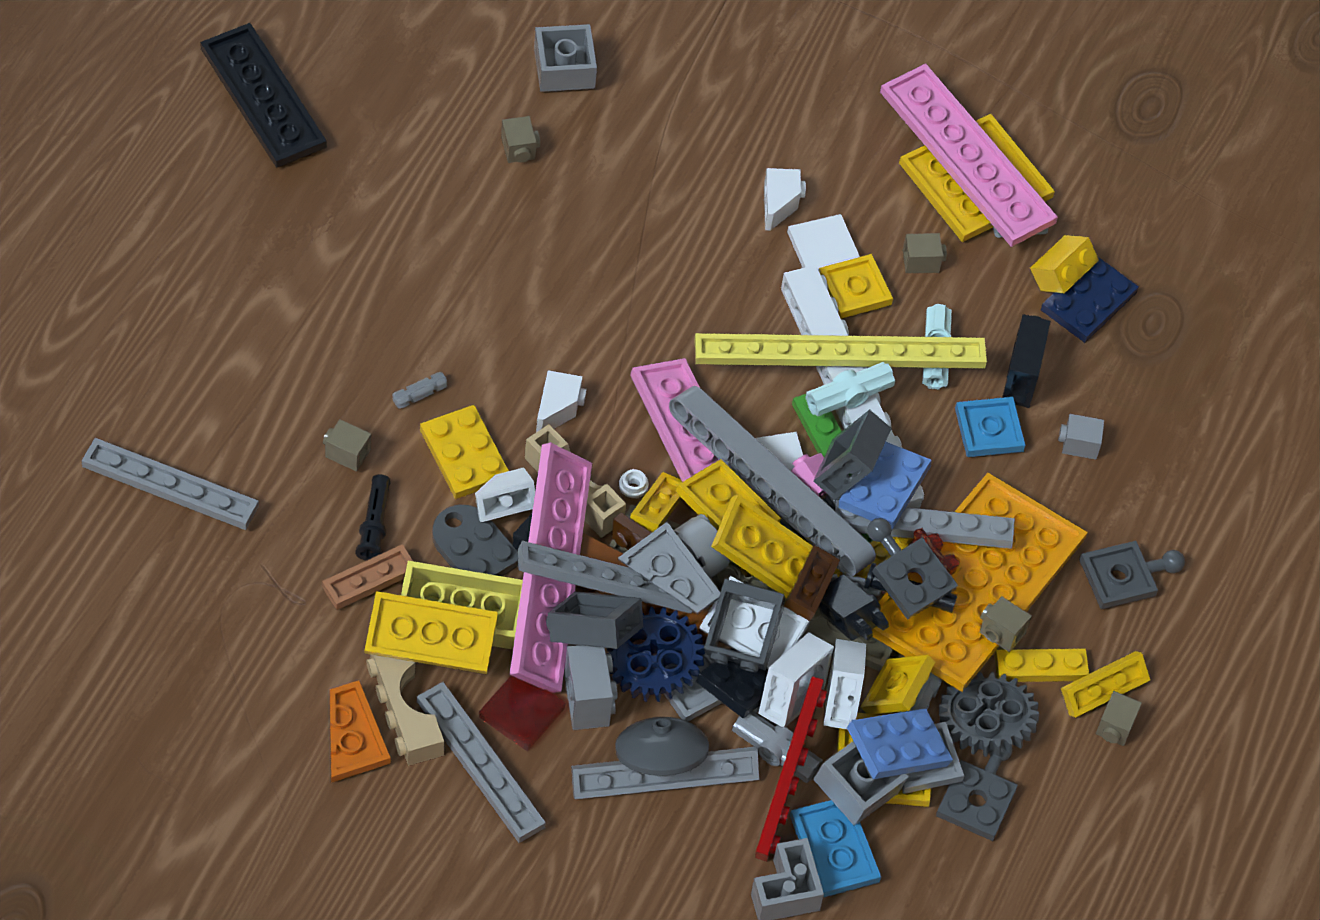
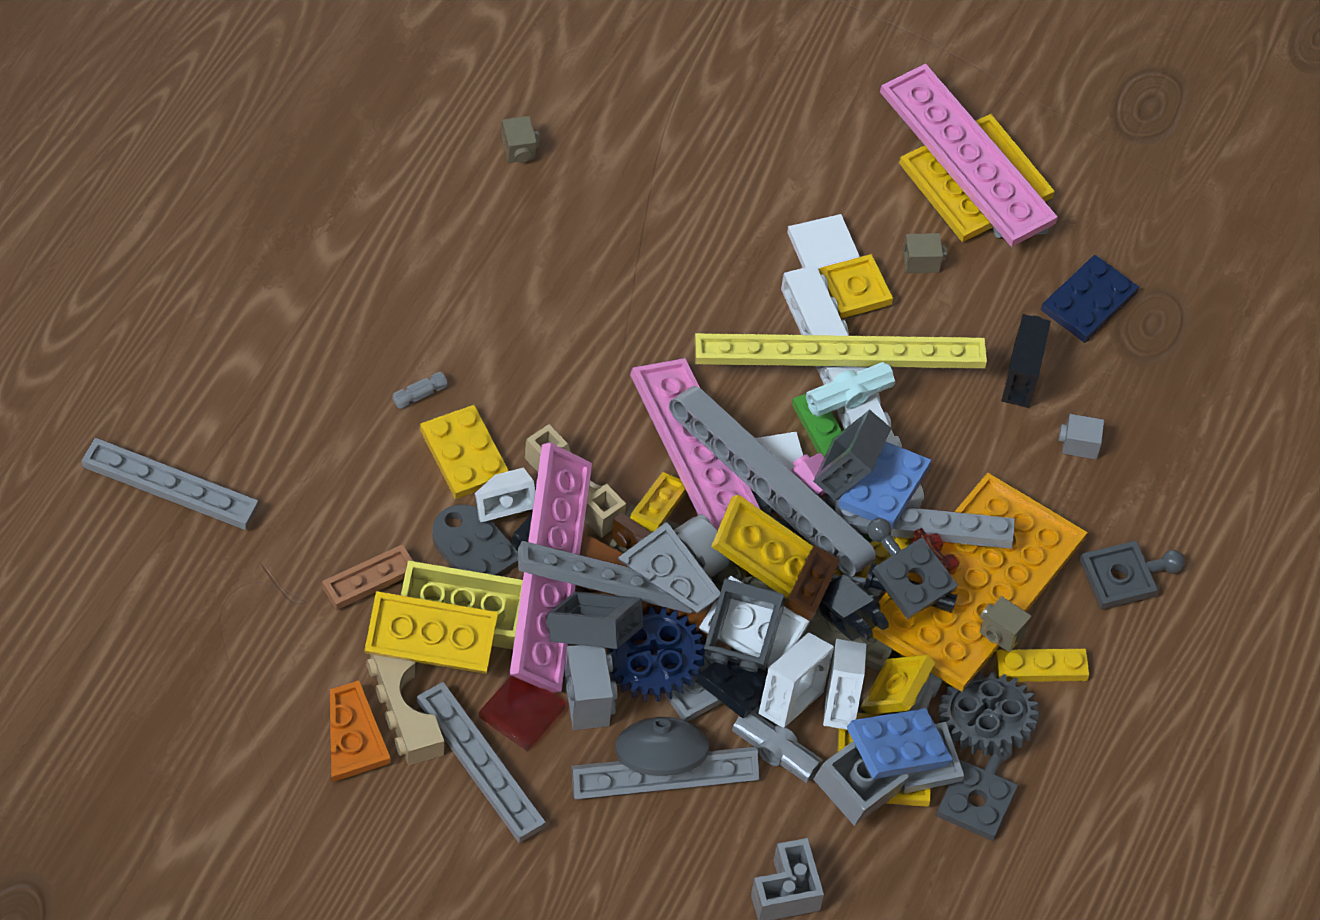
(263, 95): black plate -> none
(347, 444): dark tan brick -> none
(373, 529): black pin -> none
(560, 399): white slope -> none
(565, 58): light grey brick -> none
(633, 477): white plate -> none
(712, 490): yellow plate -> none
(781, 194): white slope -> none
(787, 781): red plate -> none
(837, 848): dark azure plate -> none
(937, 325): light aqua piece -> none
(990, 427): dark azure plate -> none
(1064, 264): yellow brick -> none
(1099, 685): yellow plate -> none
(1118, 718): dark tan brick -> none

